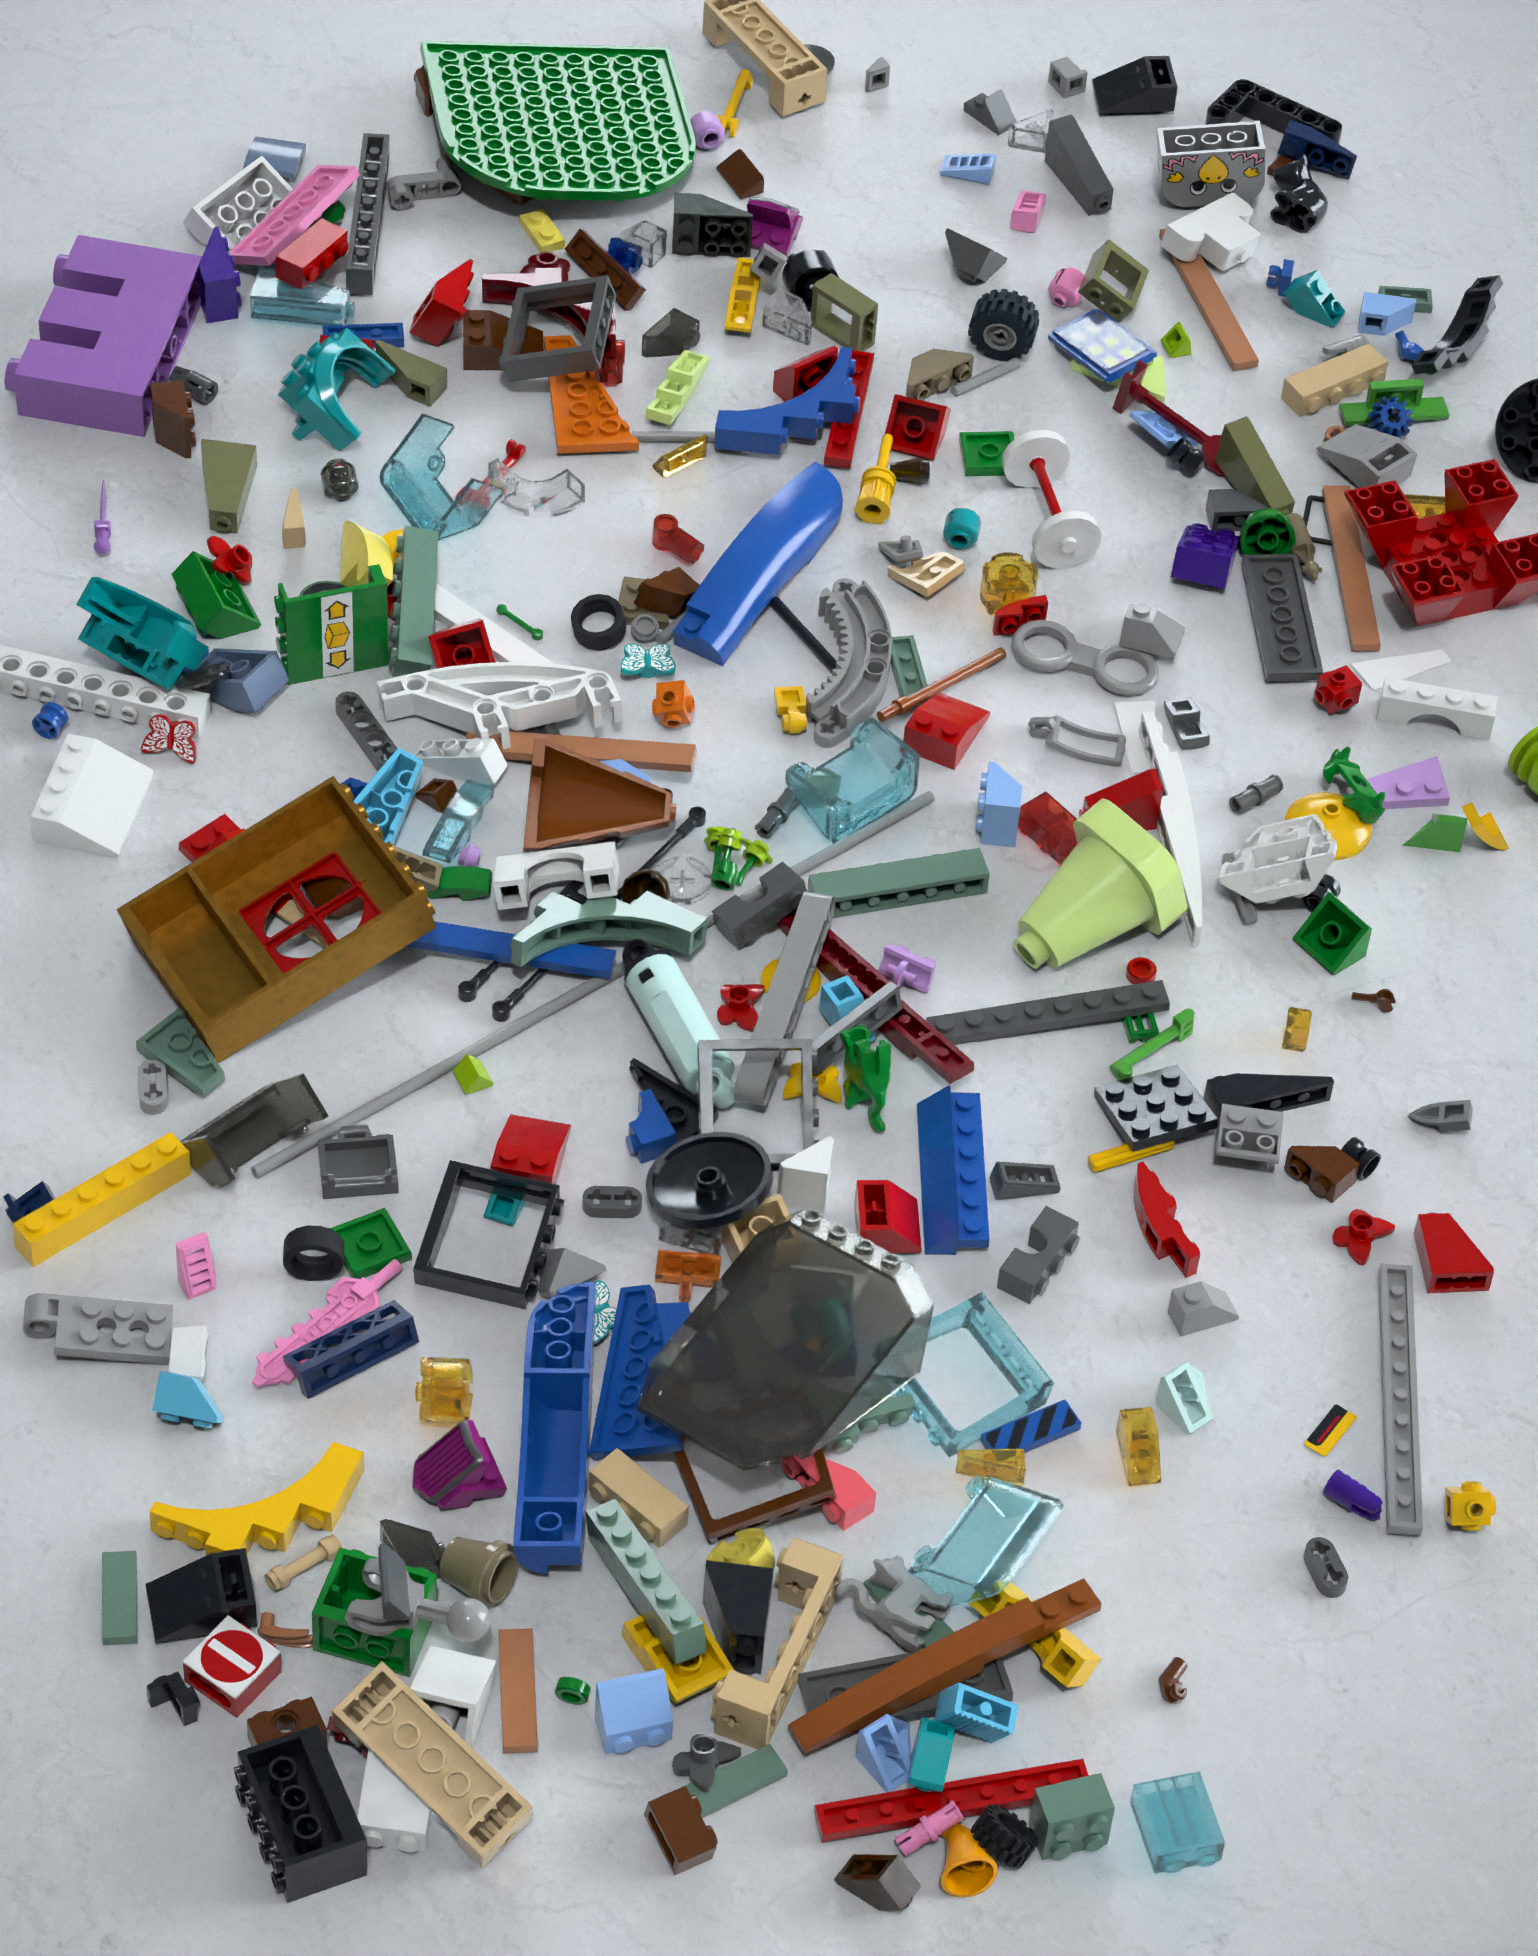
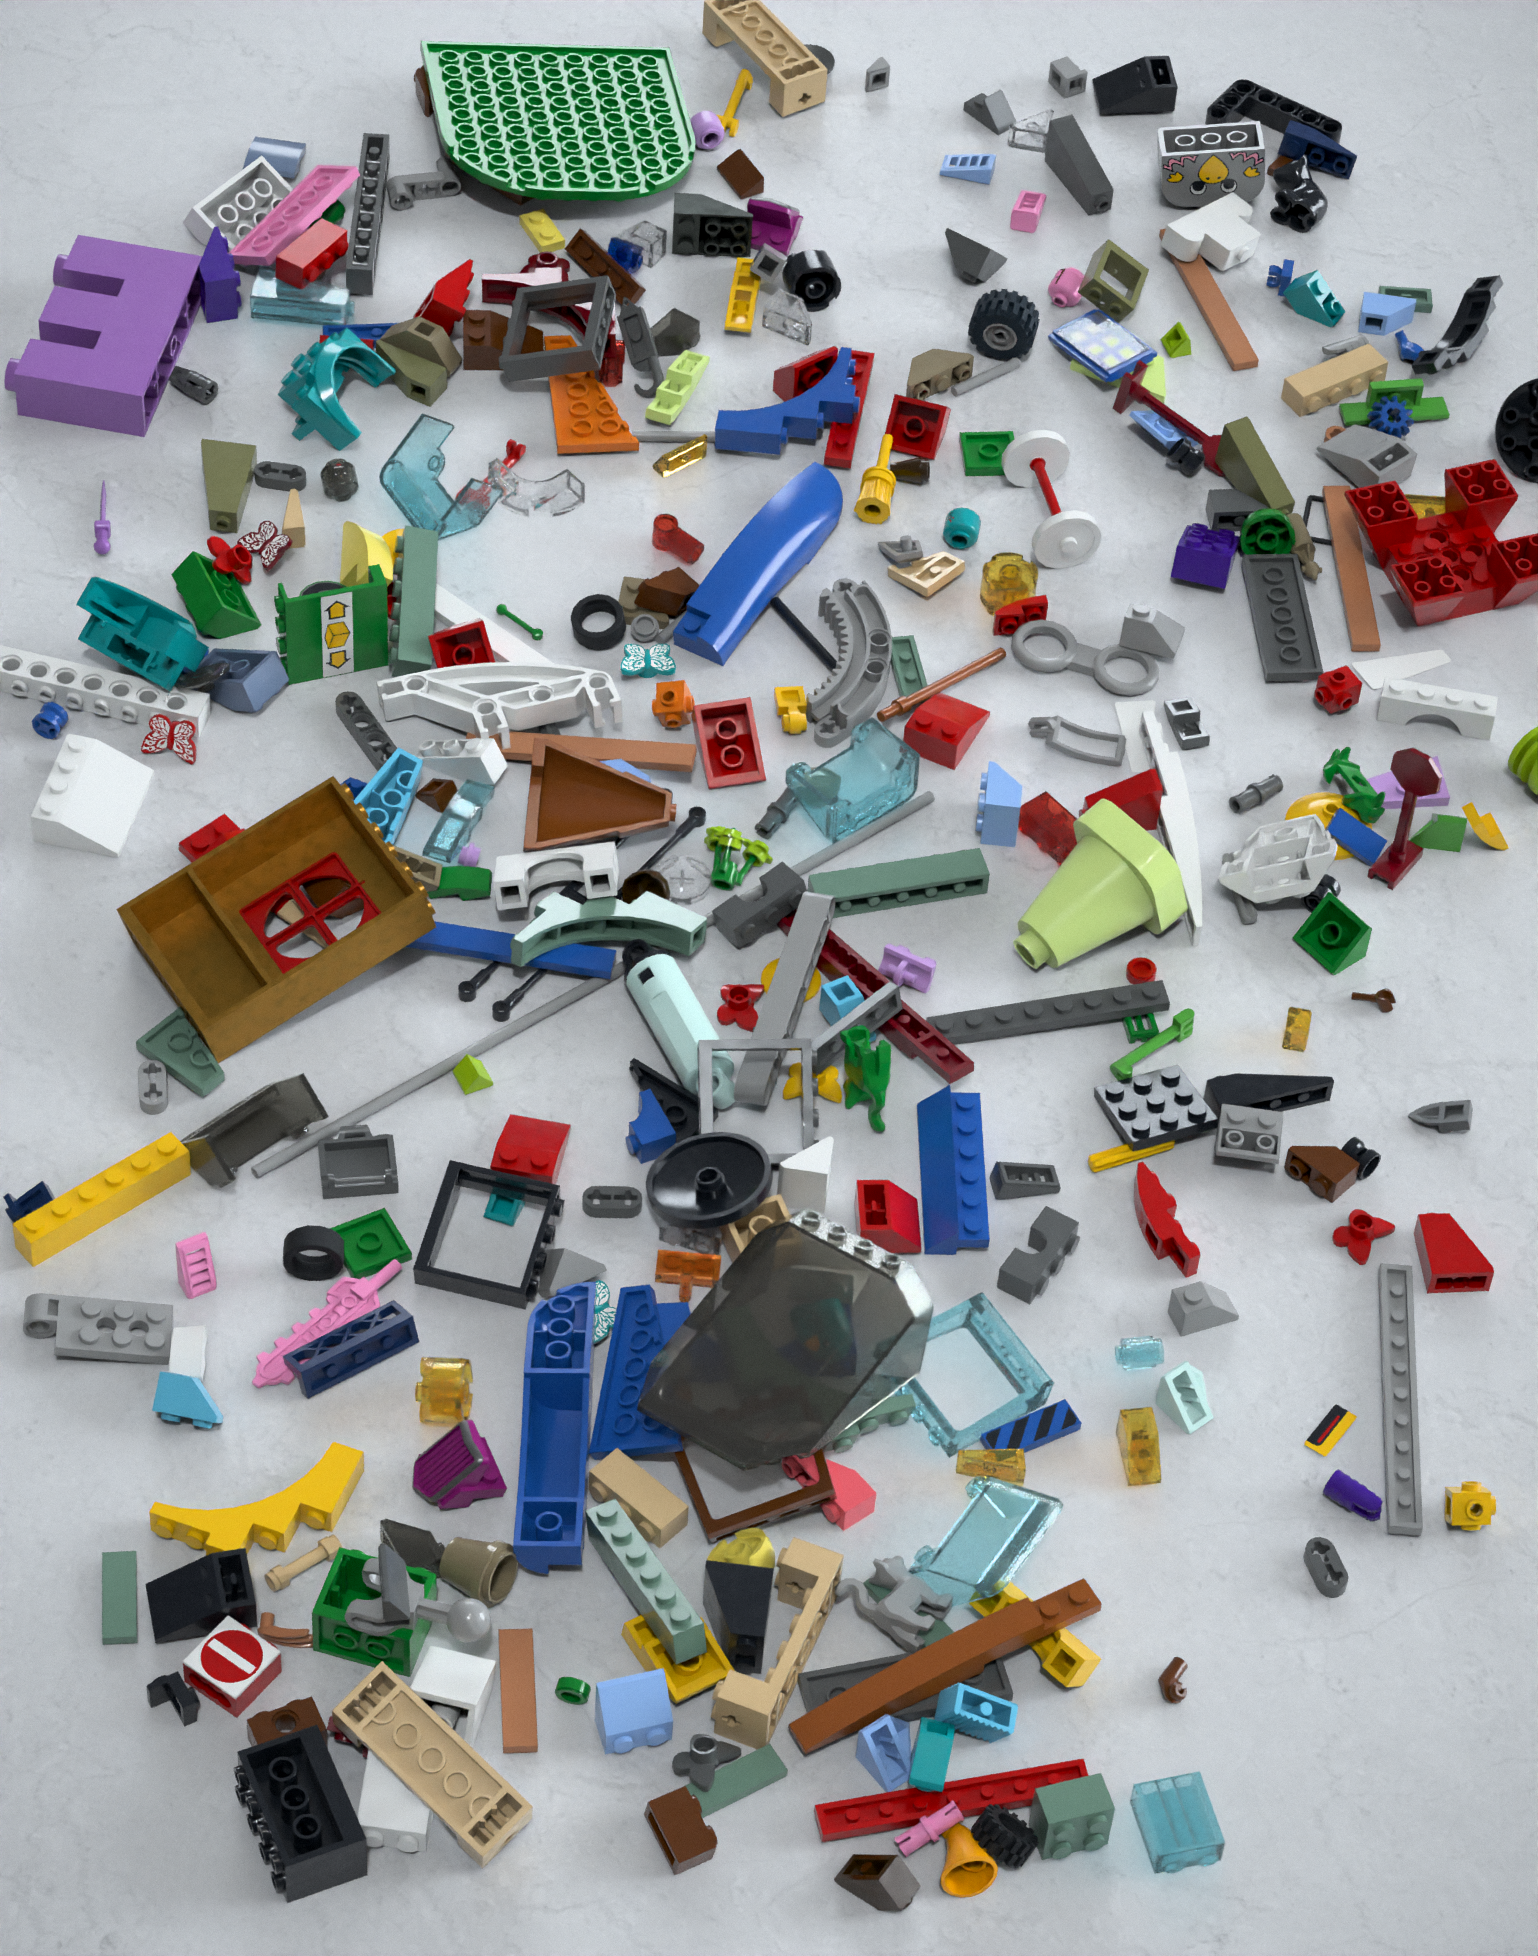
(172, 417): reddish brown slope -> none
(266, 544): none -> dark red animal
(280, 476): none -> dark grey beam
(424, 340): none -> dark tan slope
(640, 344): none -> dark grey plate
(728, 743): none -> red slope
(864, 312): olive window -> none
(1139, 1352): none -> clear light blue brick
(1355, 837): none -> blue tile
(1418, 778): none -> dark red piece

